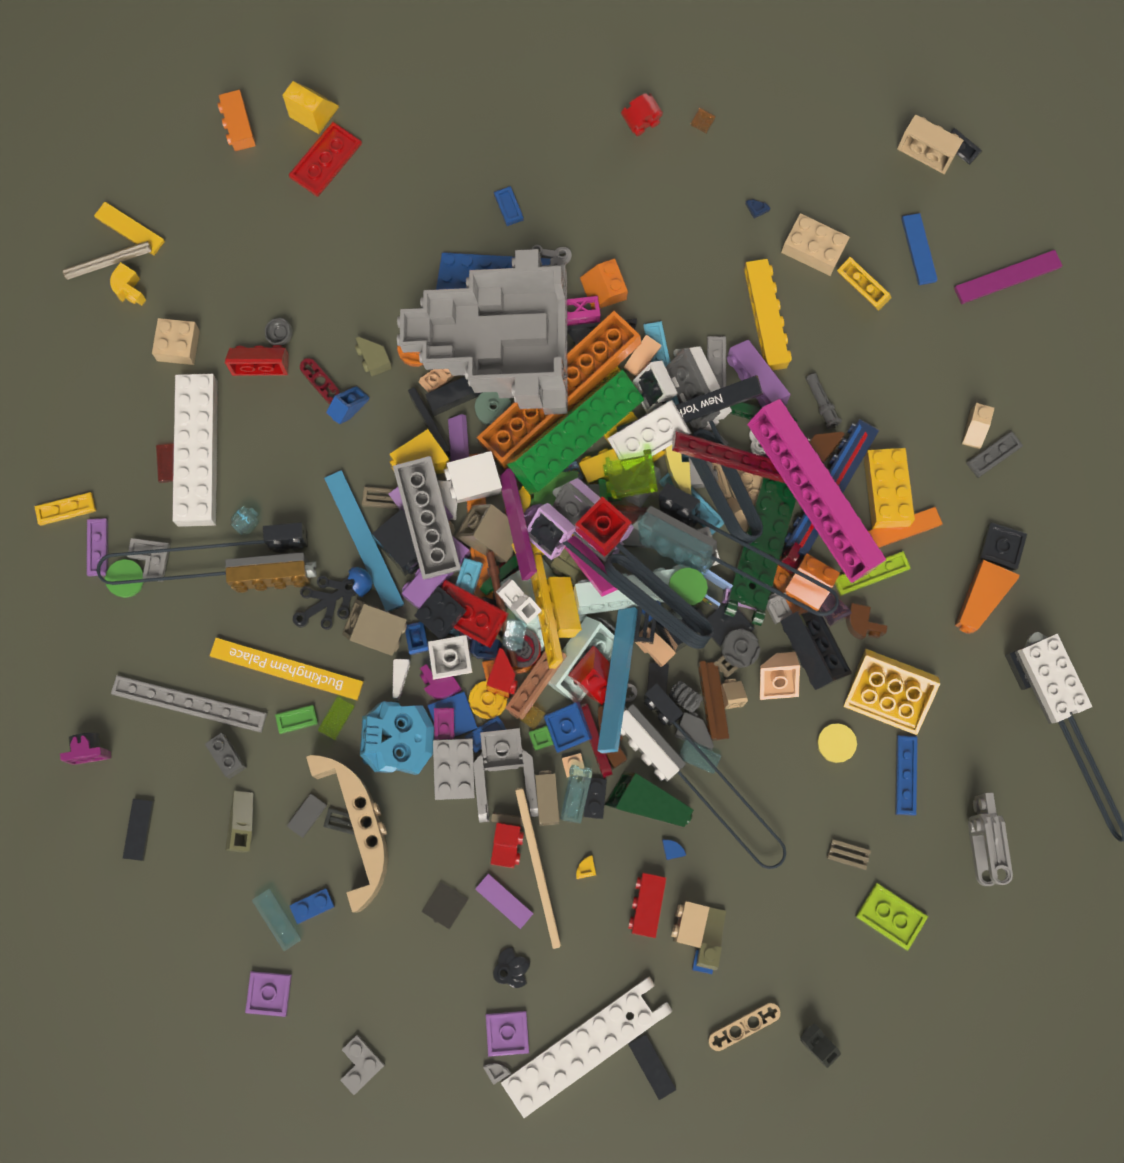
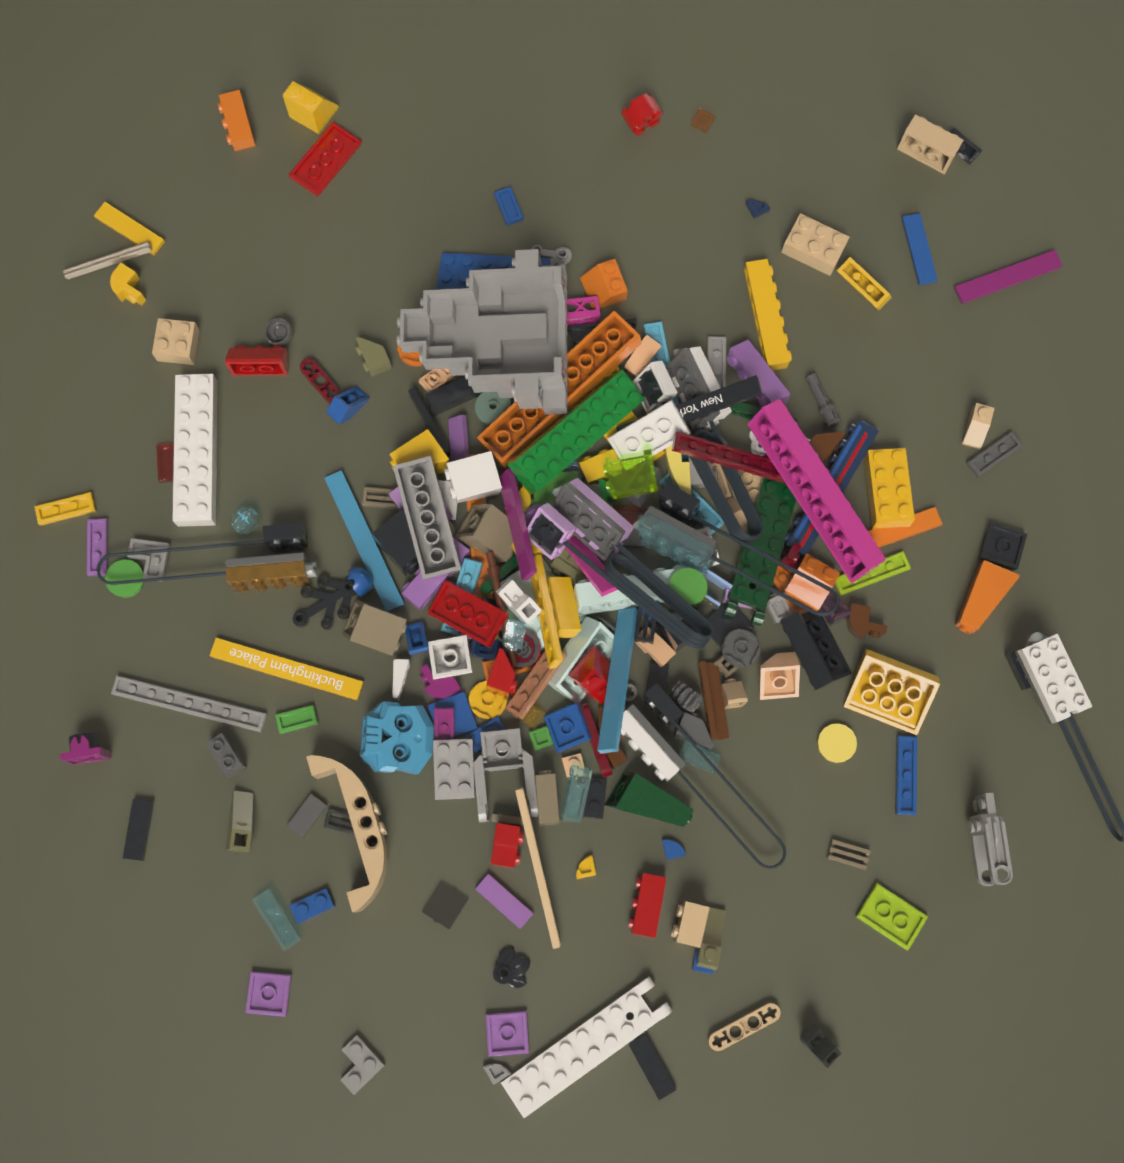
(336, 718): clear neon green tile -> none
(440, 613): black plate -> none
(603, 526): red slope -> none

